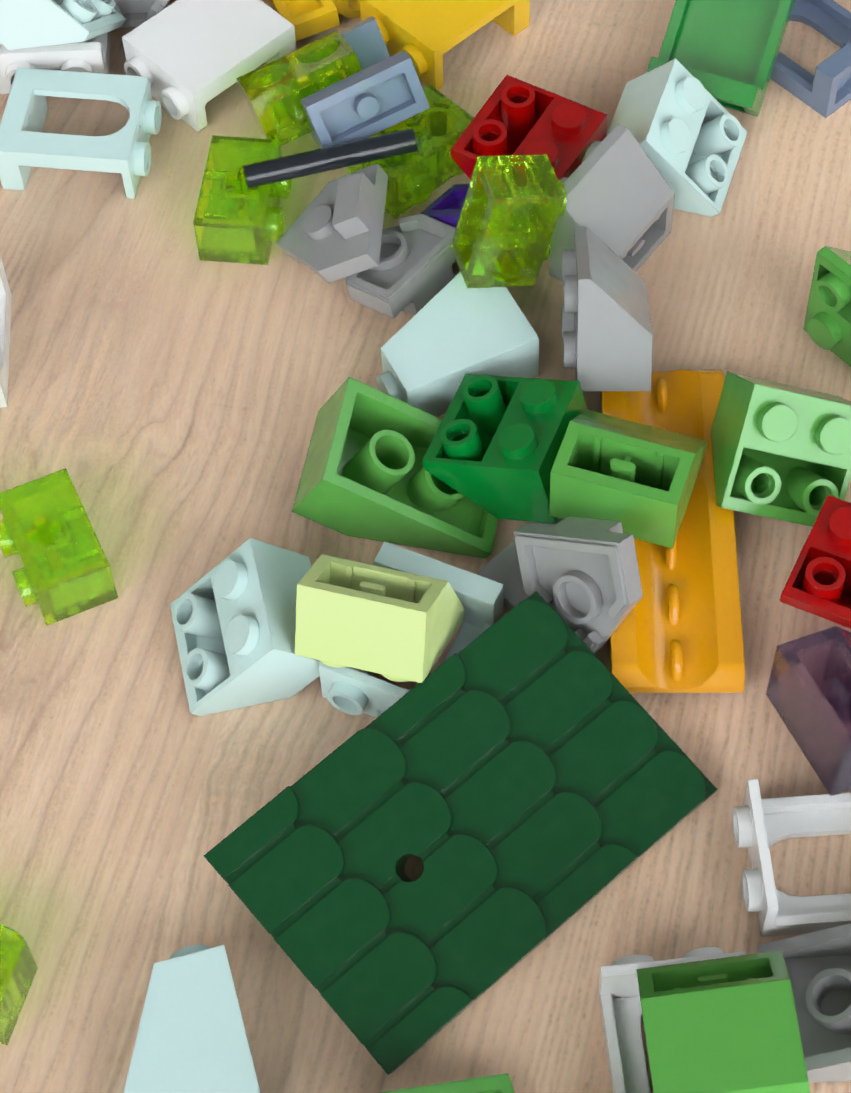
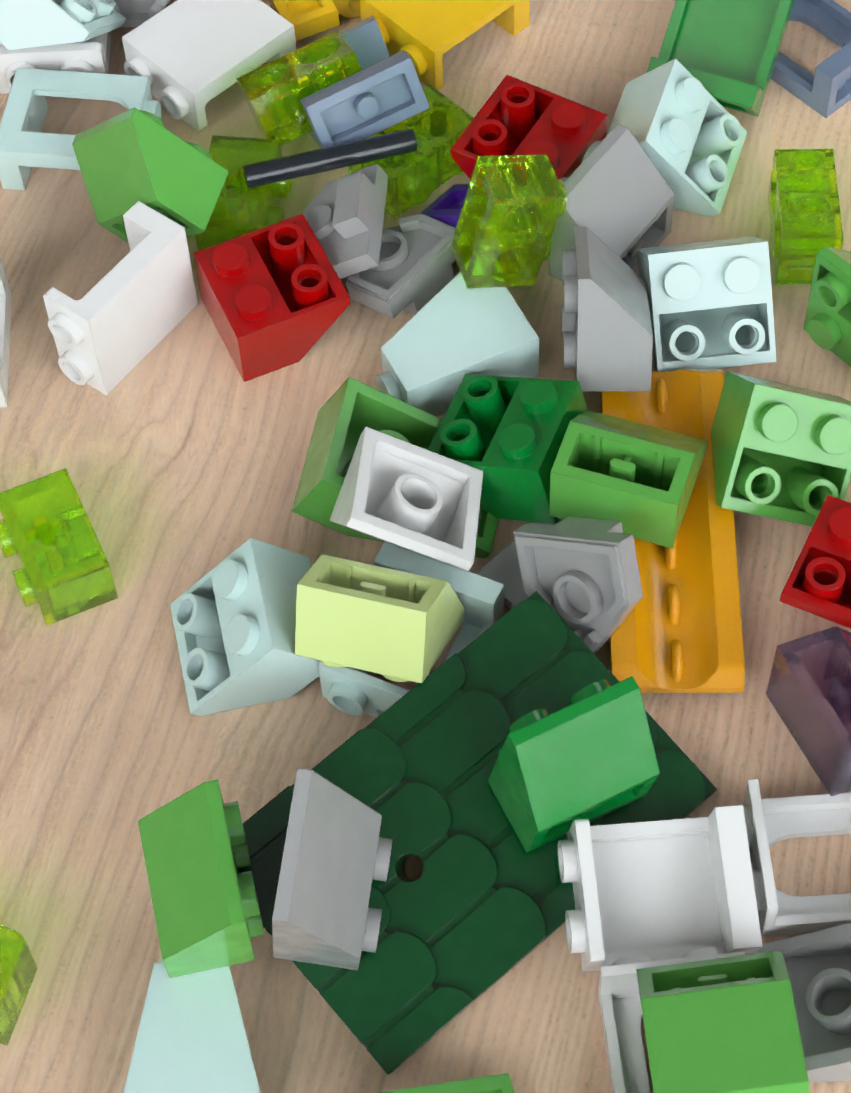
(129, 307): none -> white panel
(144, 162): none -> bright green slope
(197, 895): none -> bright green slope
(270, 294): none -> red slope
(328, 876): none -> light grey slope
(411, 499): none -> white slope
(575, 762): none -> slope
(660, 888): none -> white panel
(709, 303): none -> light aqua slope
(802, 211): none -> clear neon green brick

